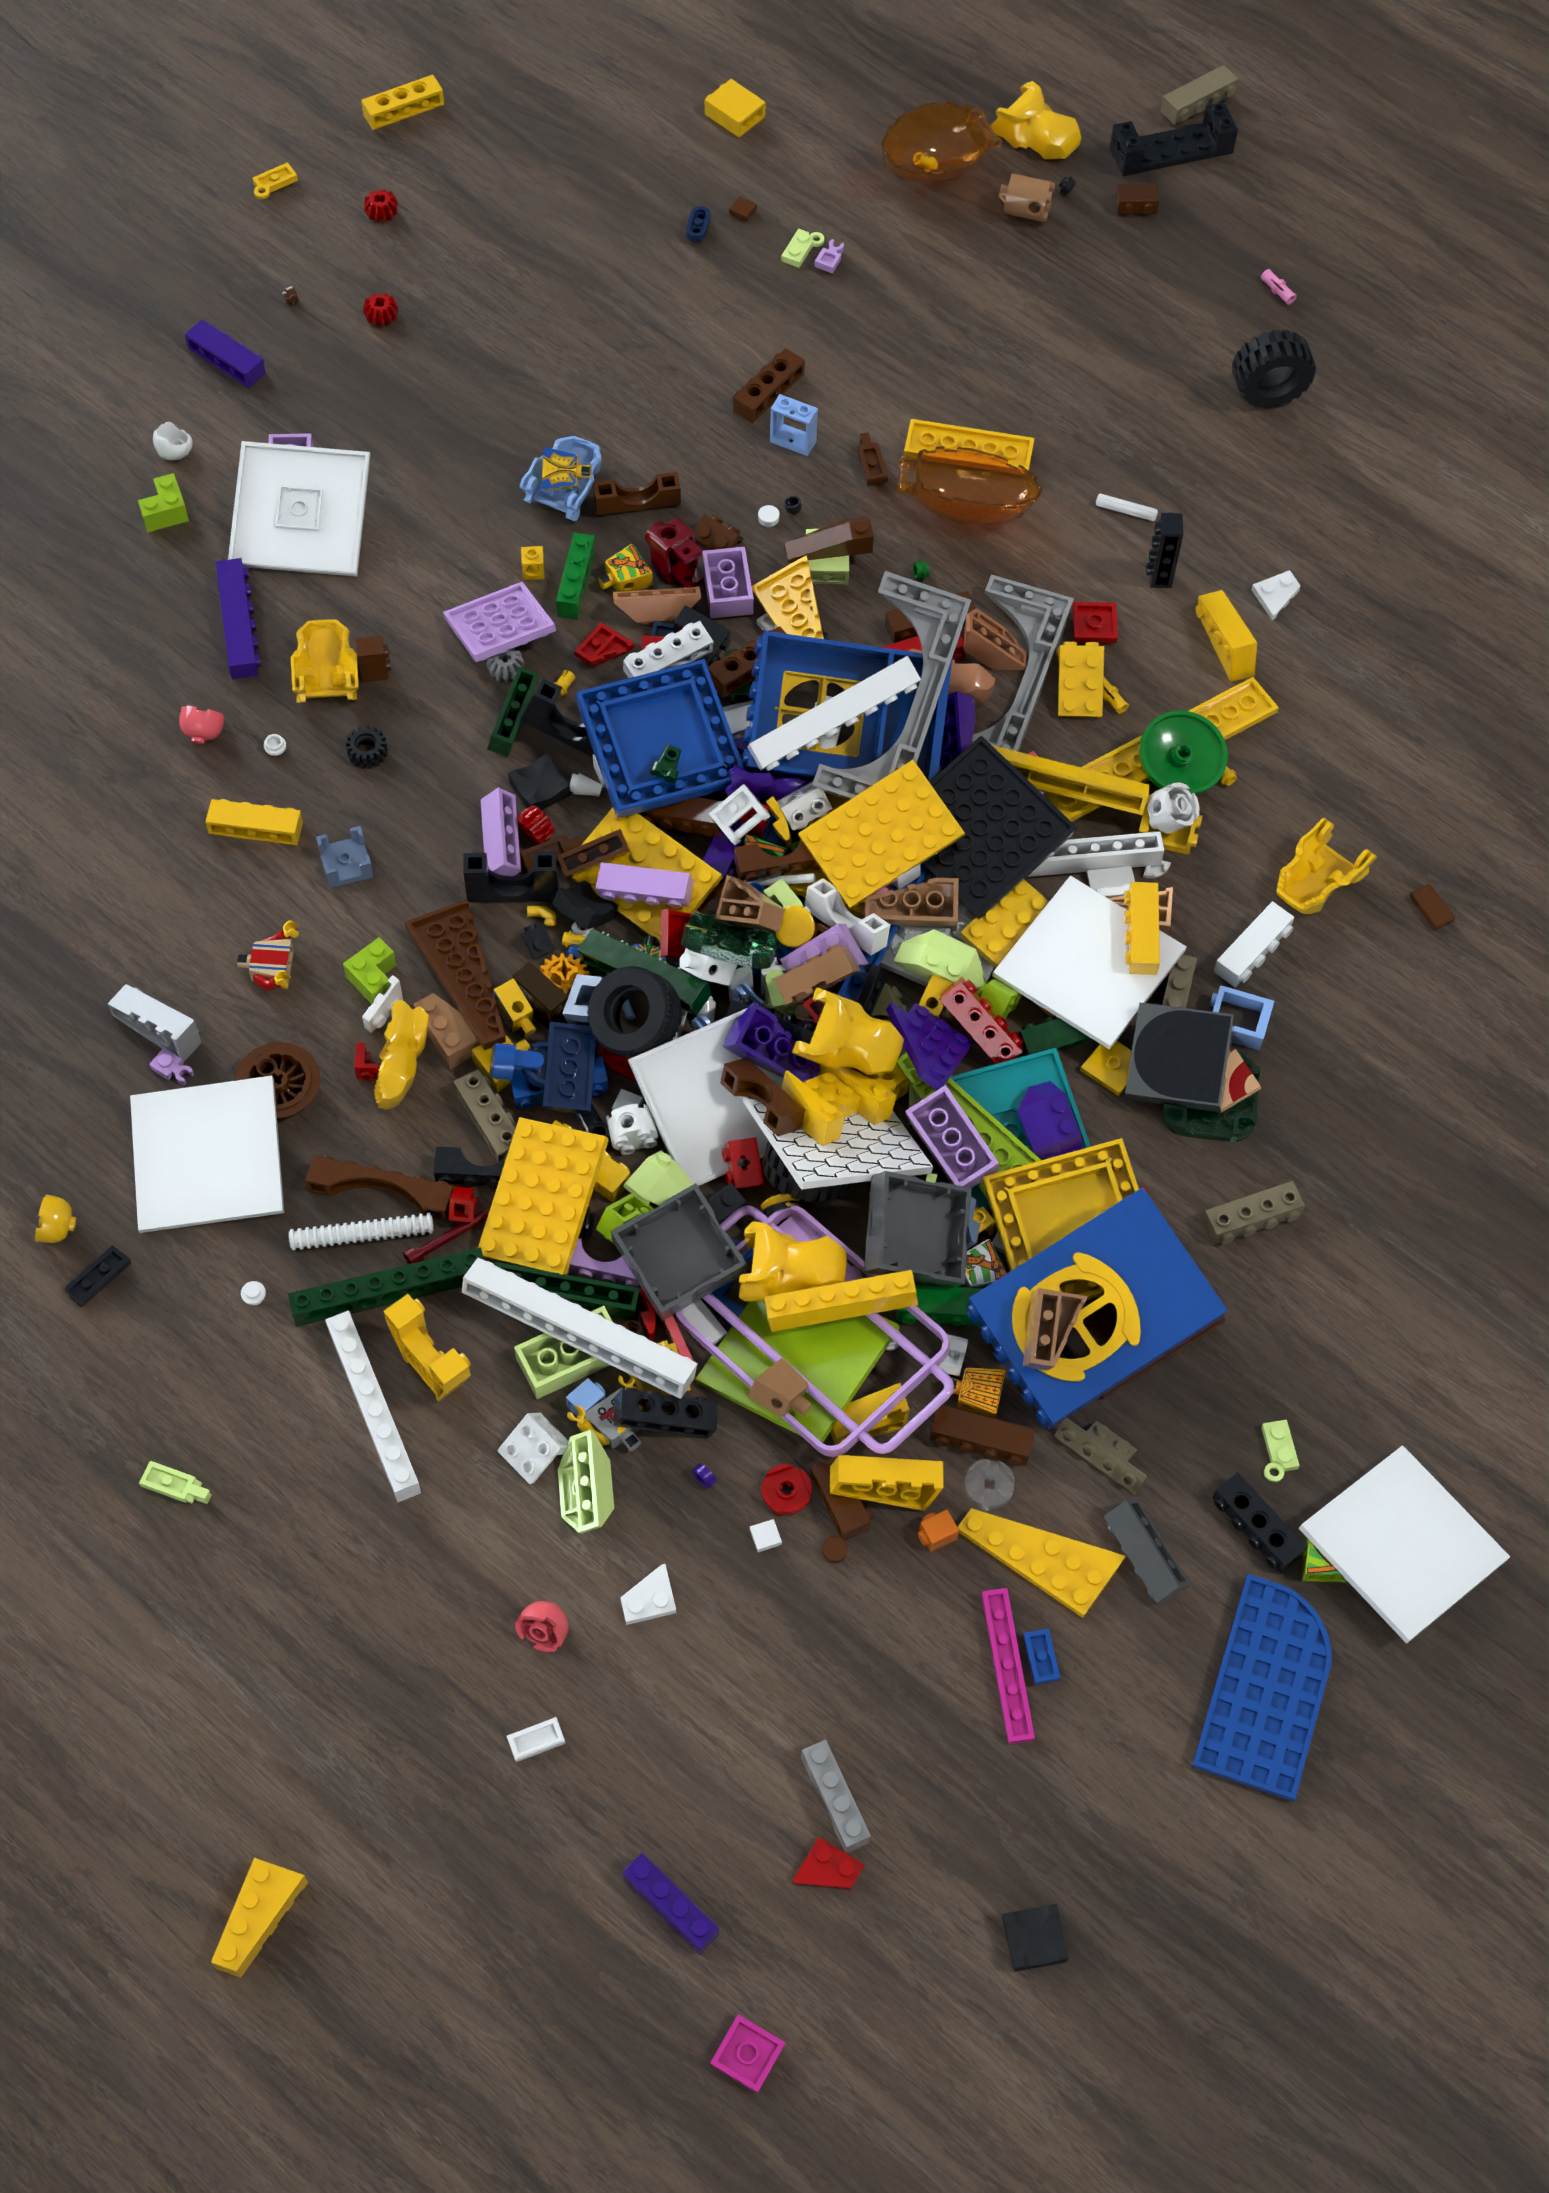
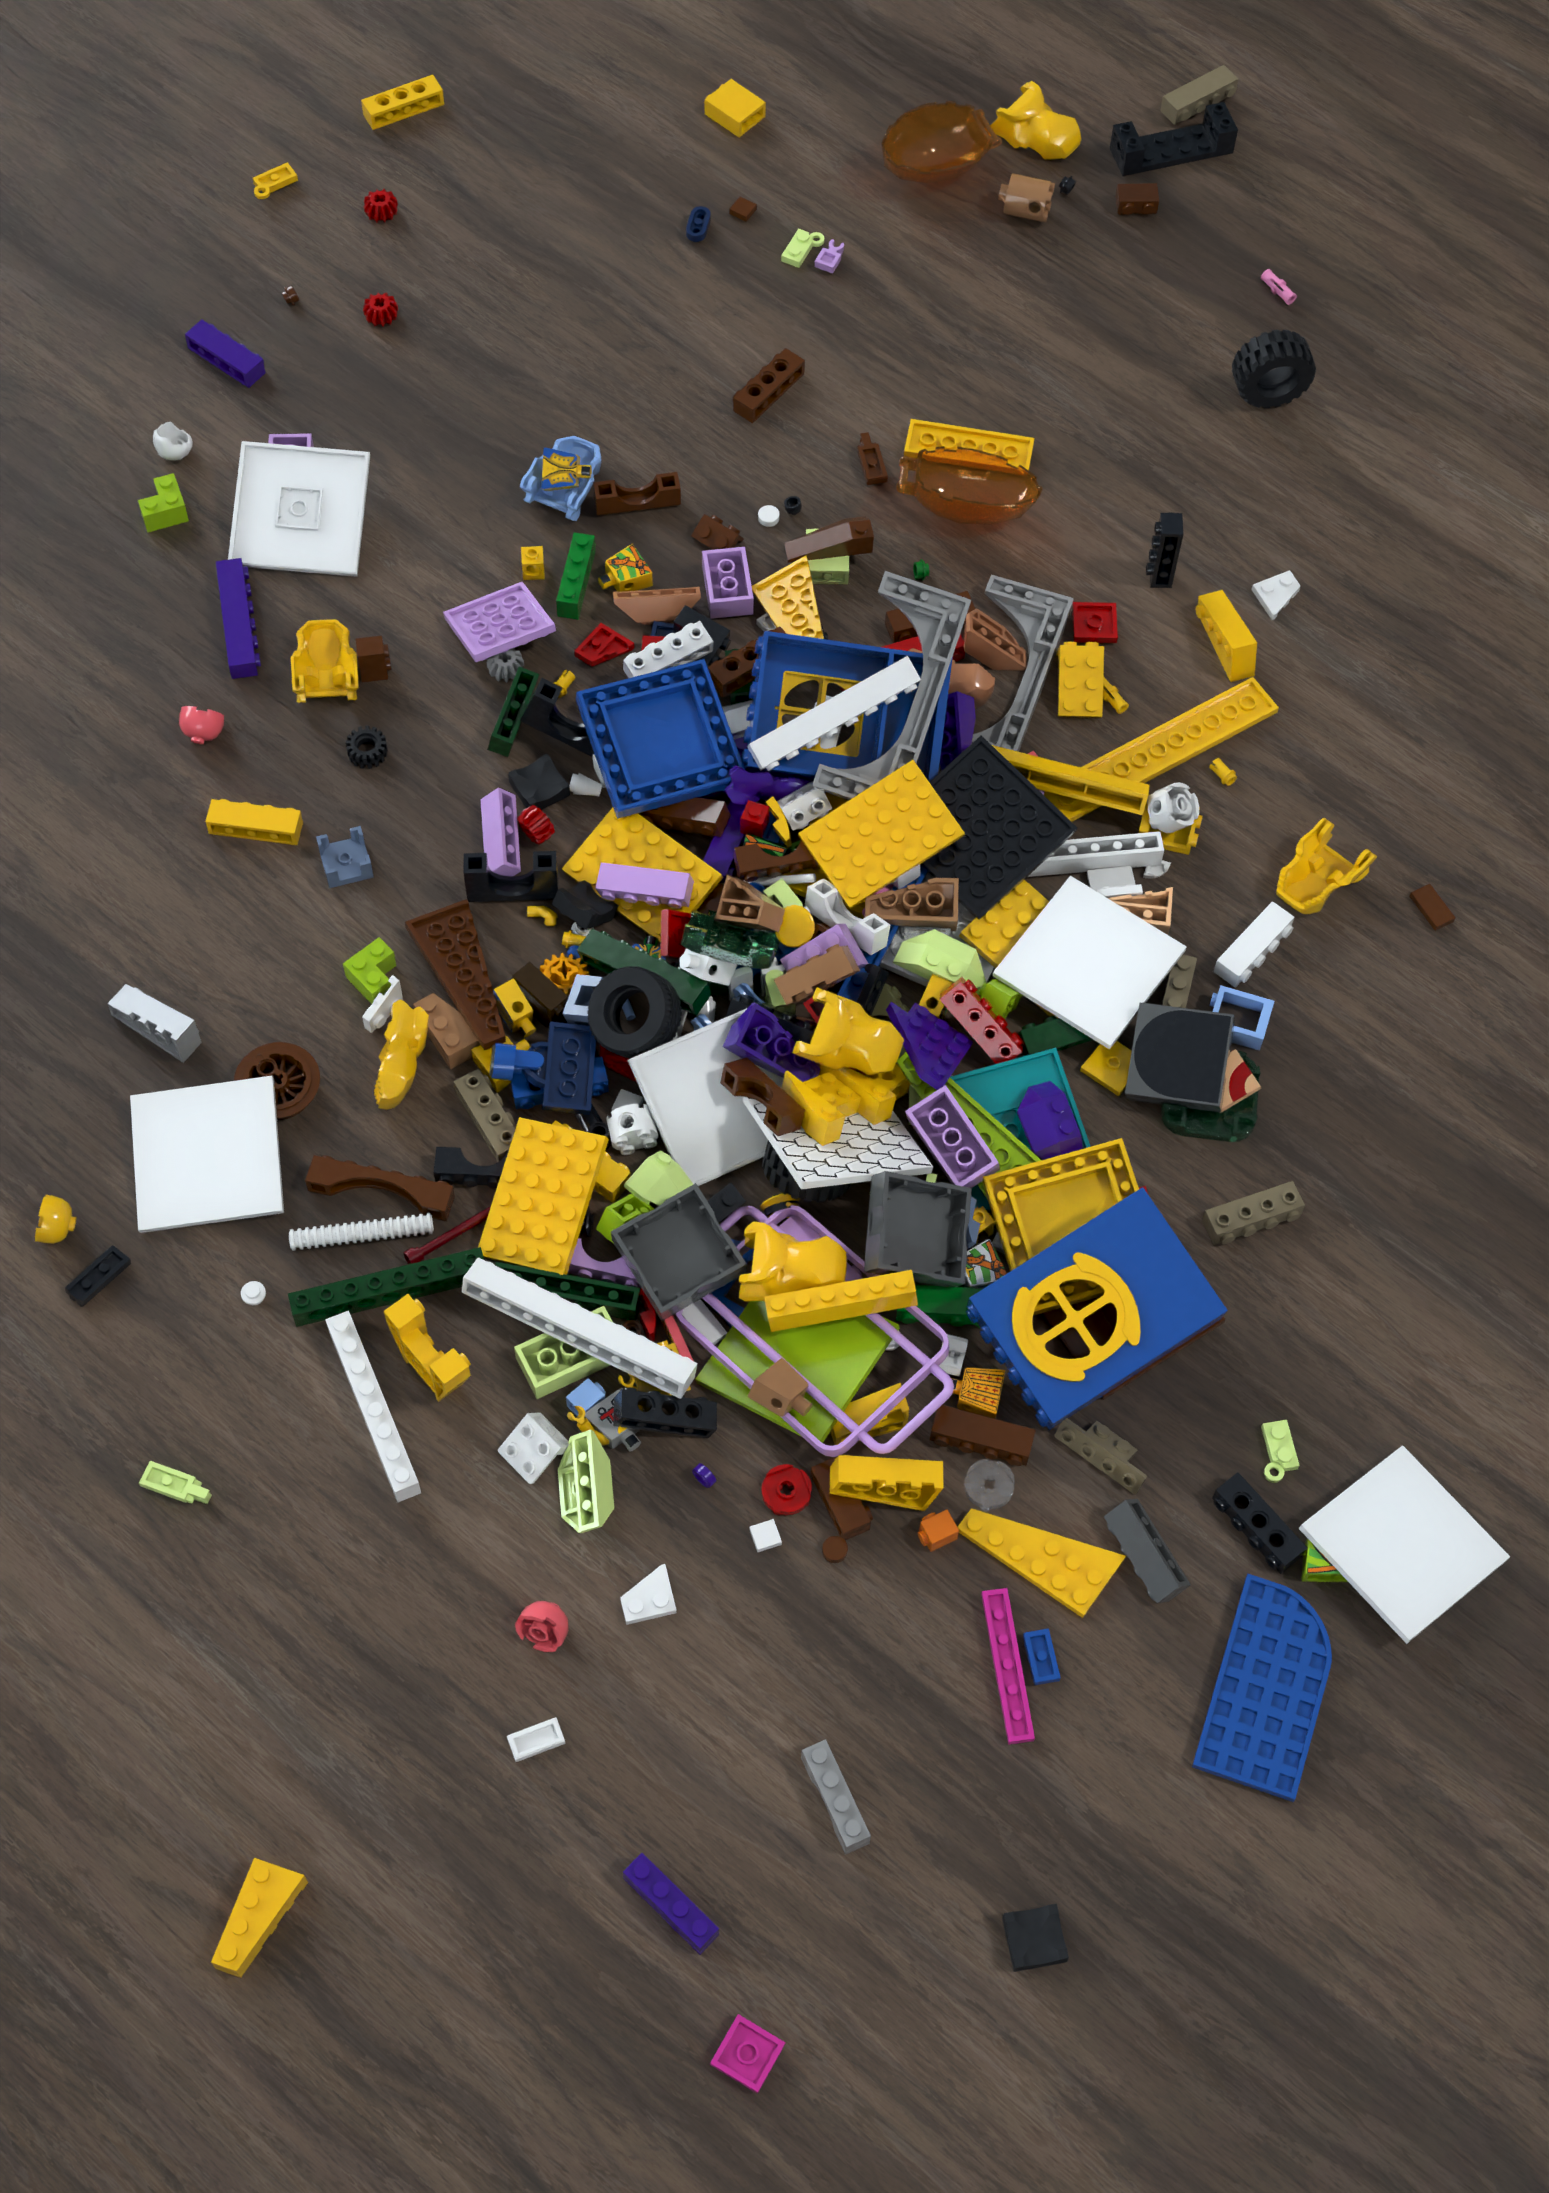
(170, 1065): lavender plate -> none
(271, 959): torso -> none
(274, 745): white plate -> none
(363, 1067): red bracket -> none
(462, 1204): red brick -> none
(537, 940): black bracket -> none
(559, 844): reddish brown hinge -> none
(593, 853): reddish brown brick -> none
(667, 764): dark green plate -> none
(675, 542): dark red piece -> none
(734, 808): white plate -> none
(748, 1153): red brick -> none
(781, 433): light blue window -> none
(828, 1867): red wing -> none
(925, 162): yellow pin -> none
(1049, 1325): medium nougat wedge -> none
(1126, 507): white axle -> none
(1142, 928): yellow brick -> none
(1183, 750): green dish -> none

